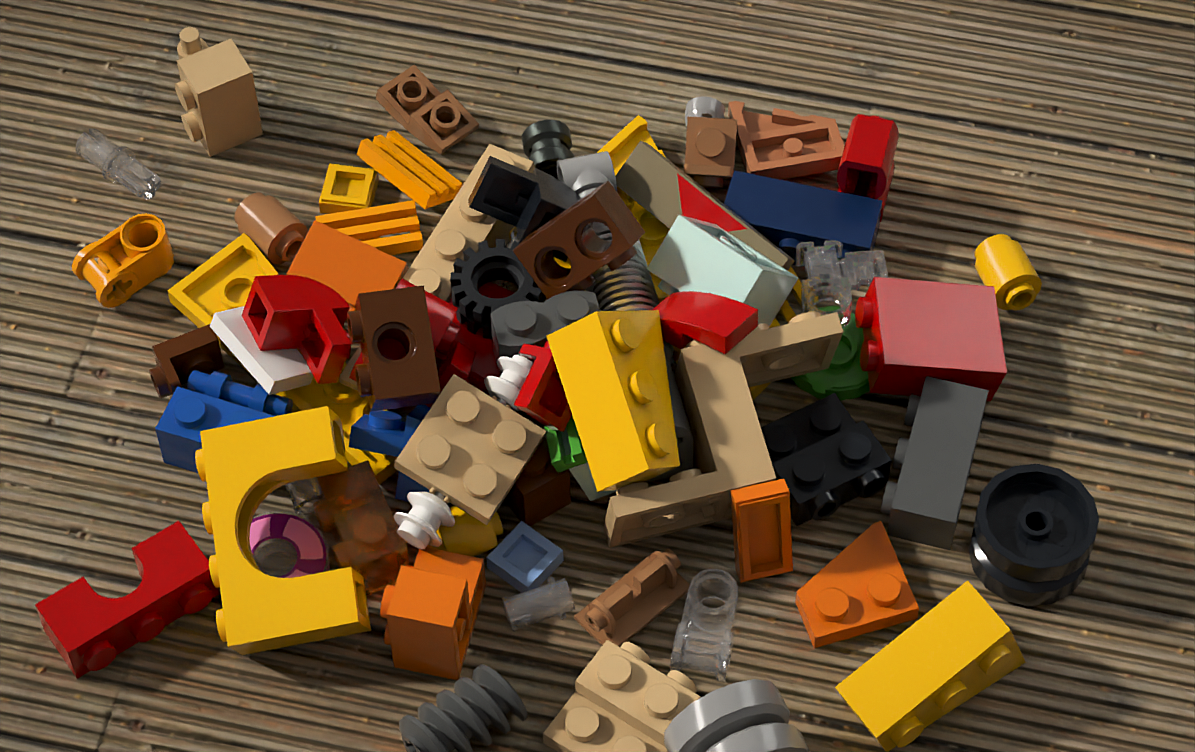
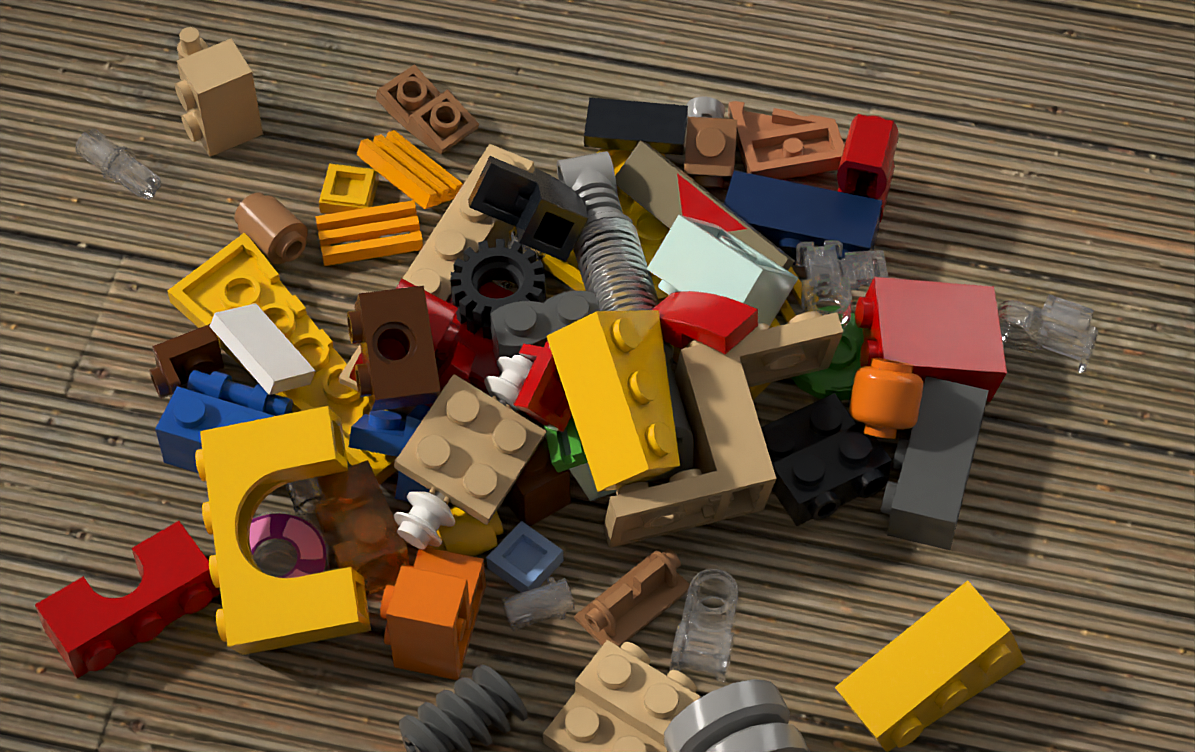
(125, 259): light orange piece -> none
(300, 315): red brick -> none
(346, 263): orange brick -> none
(546, 144): pearl dark grey wheel -> none
(574, 235): reddish brown brick -> none
(625, 123): none -> black tile
(762, 530): orange tile -> none
(857, 591): orange wing -> none
(886, 397): none -> orange head
(1007, 268): yellow brick -> none
(1033, 534): black wheel -> none
(1056, 327): none -> clear piece

